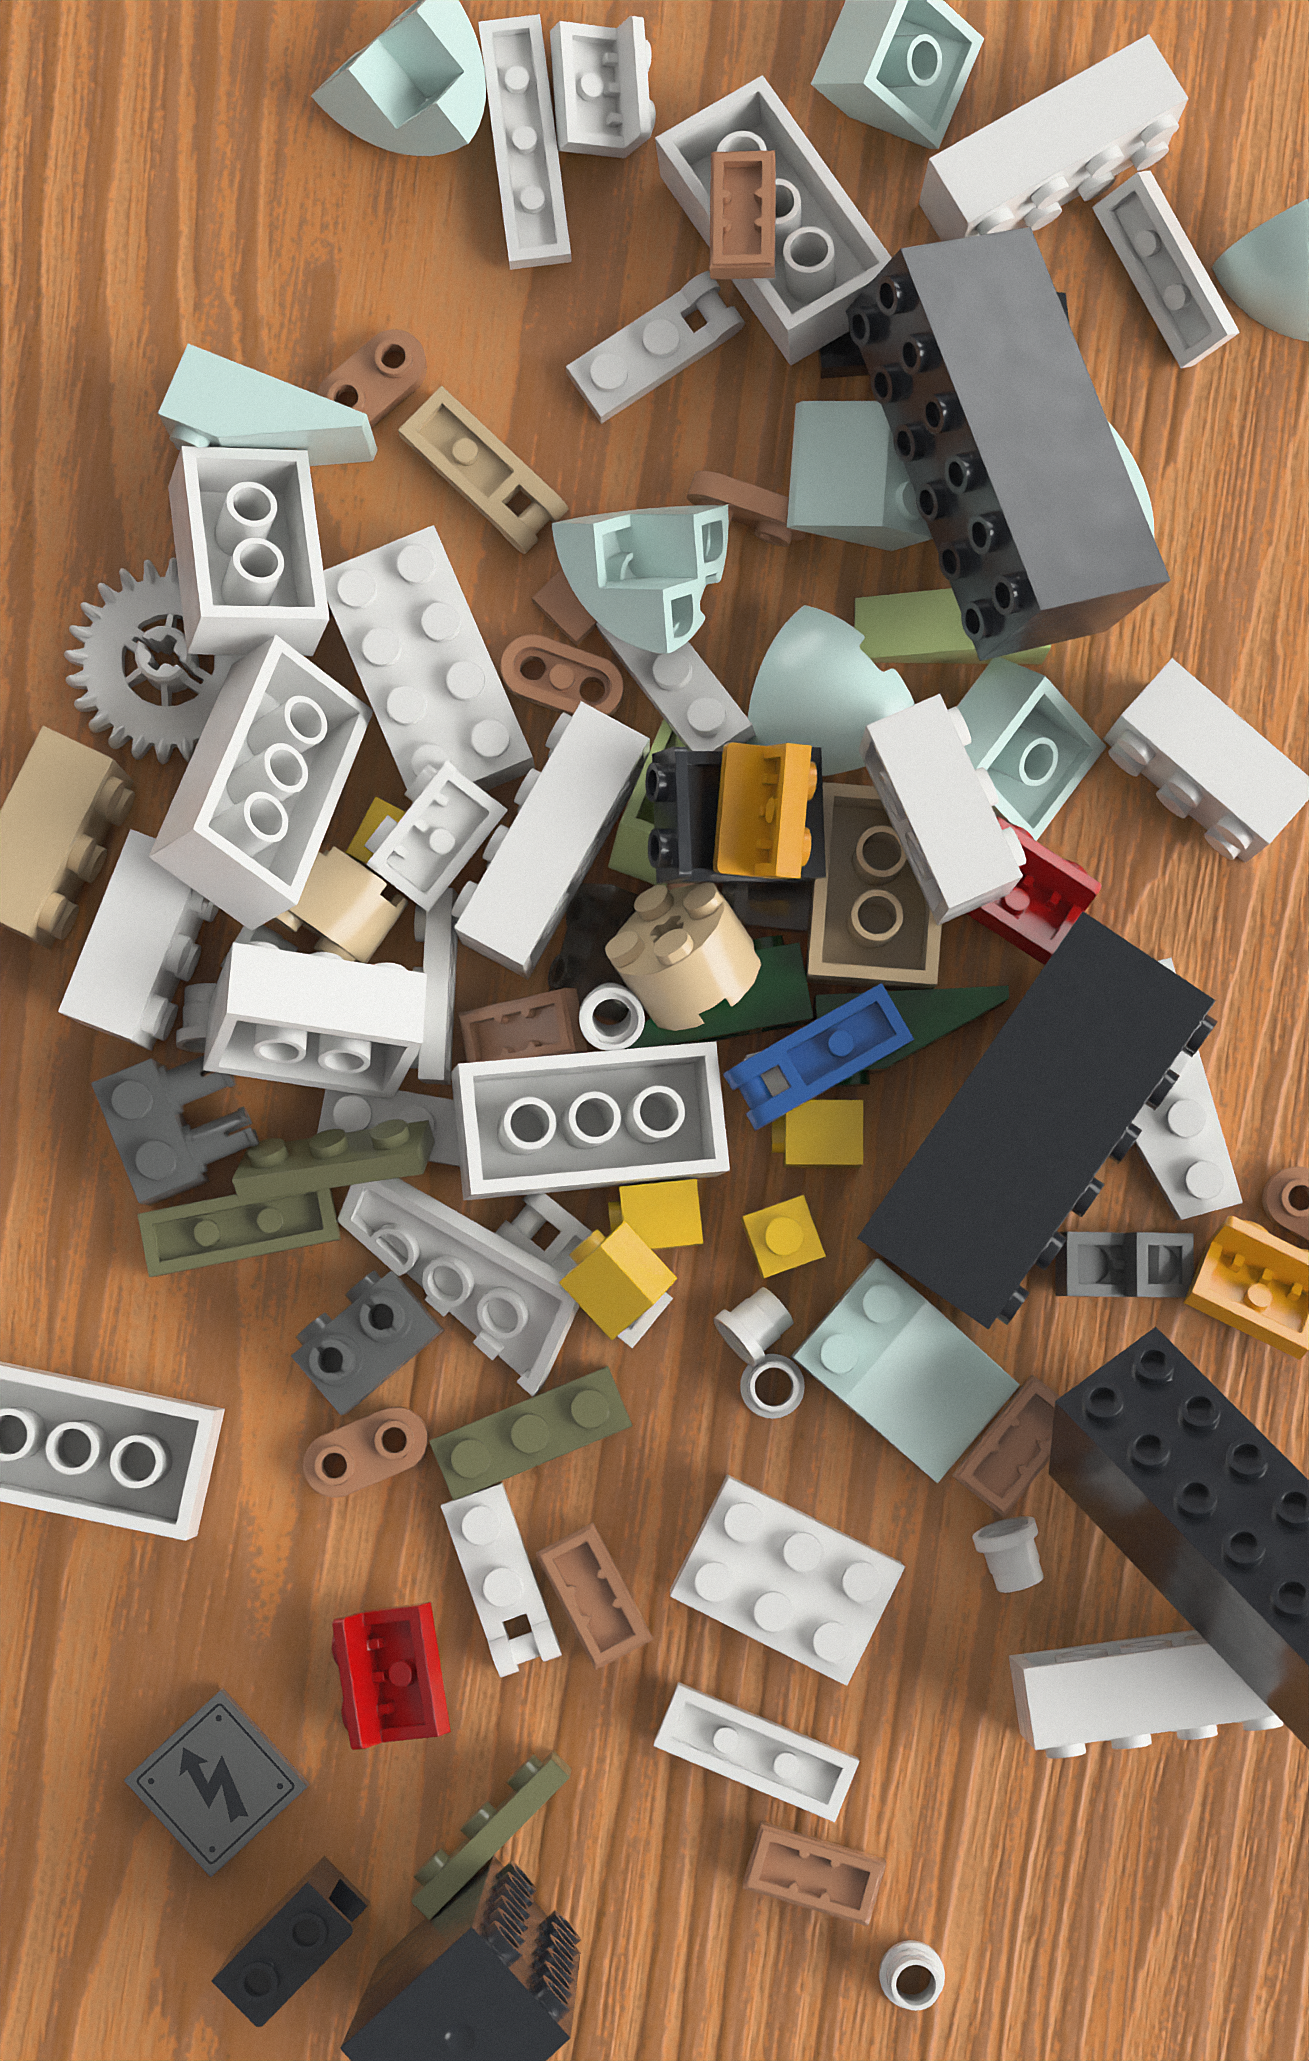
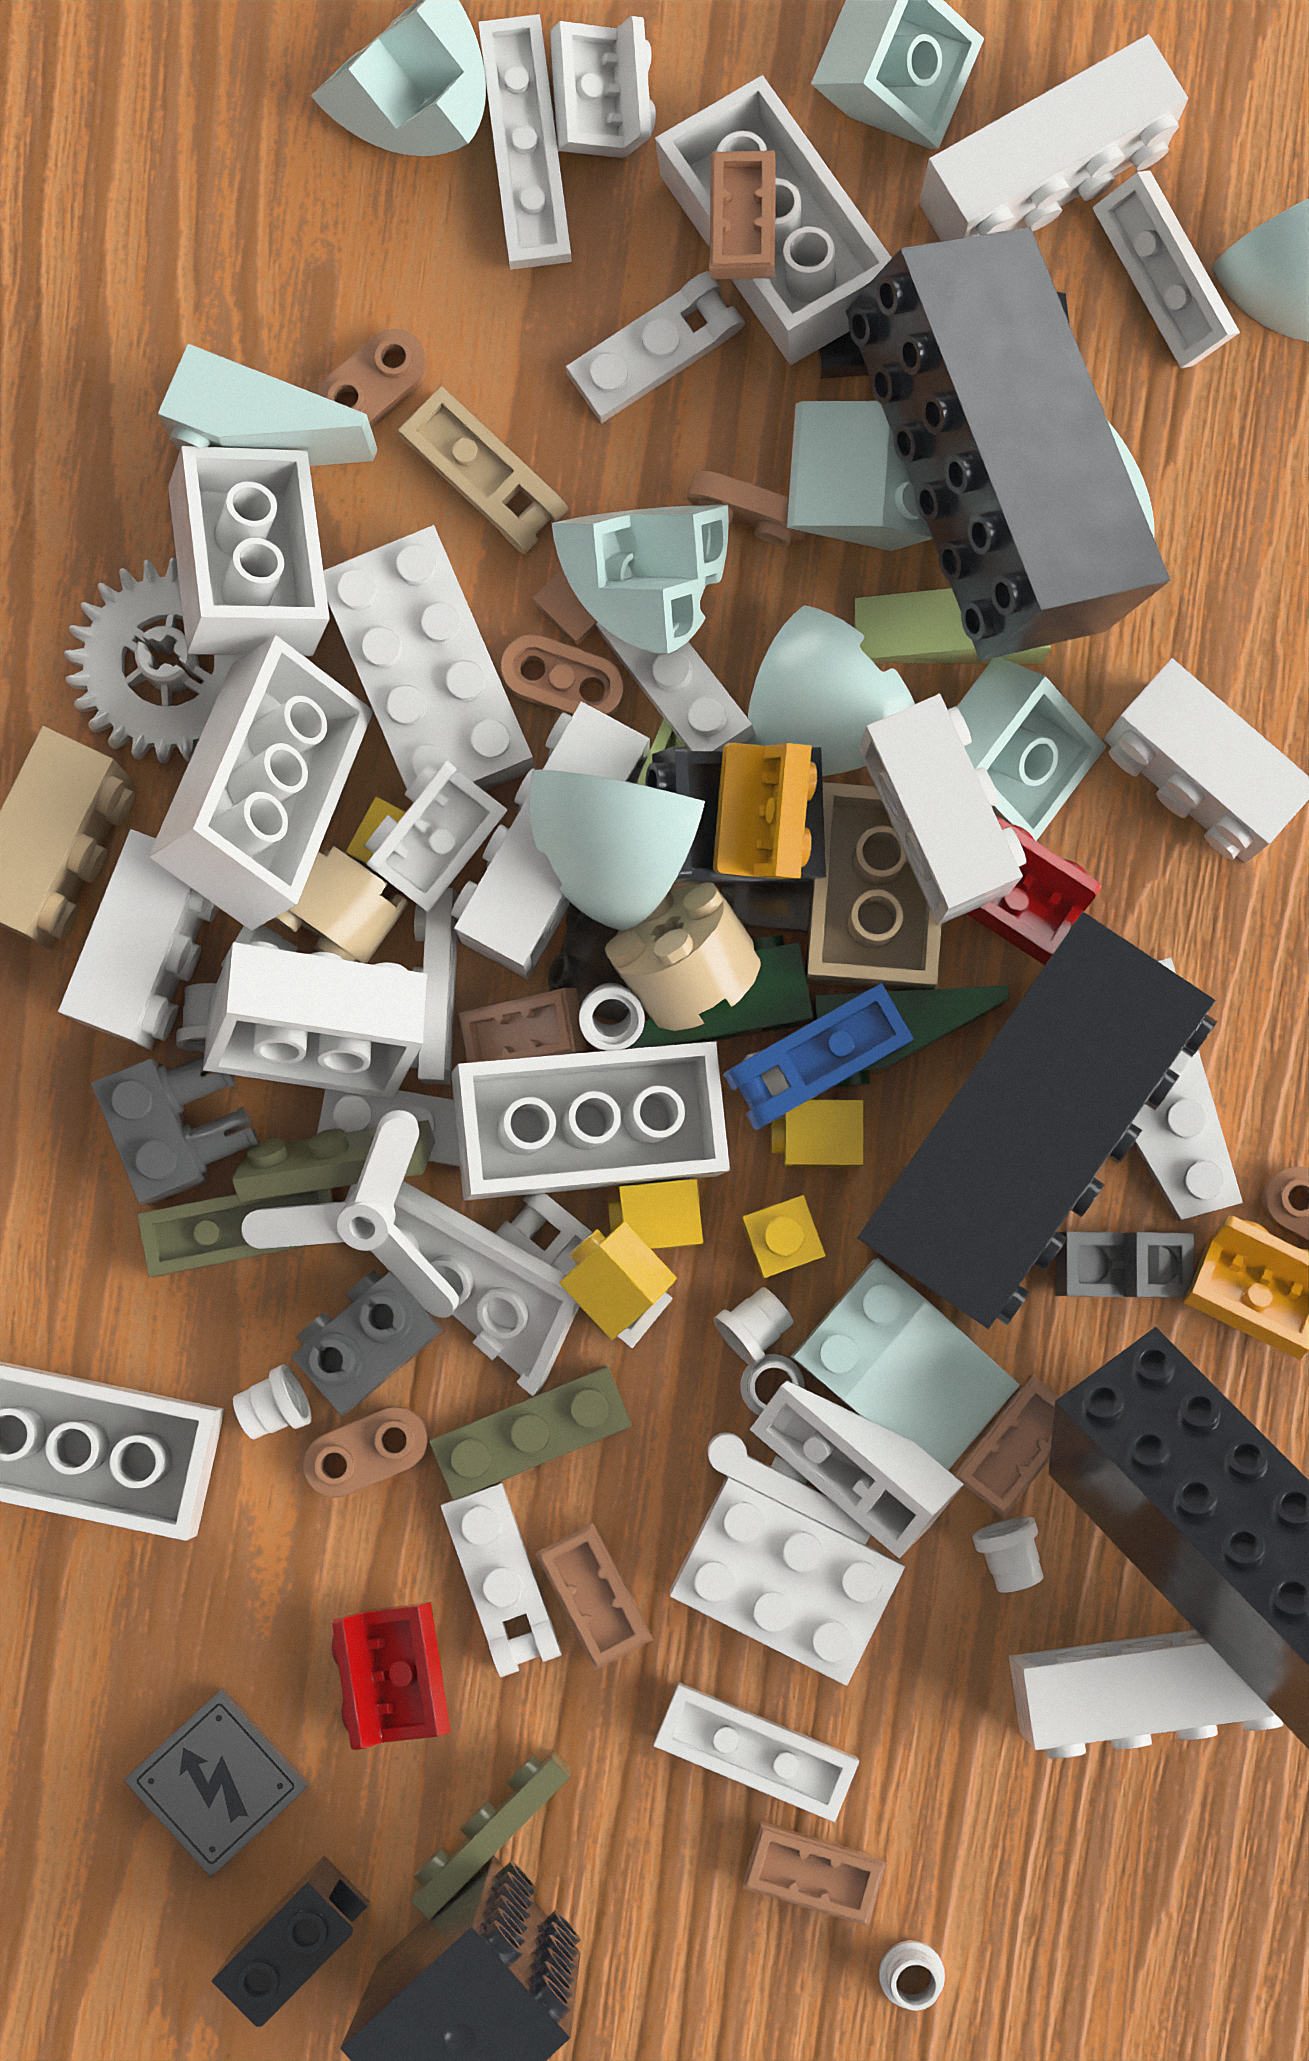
(273, 1404): none -> white piece
(374, 1200): none -> white piece
(611, 841): none -> light aqua brick
(780, 1483): none -> white plate
(859, 1465): none -> white slope

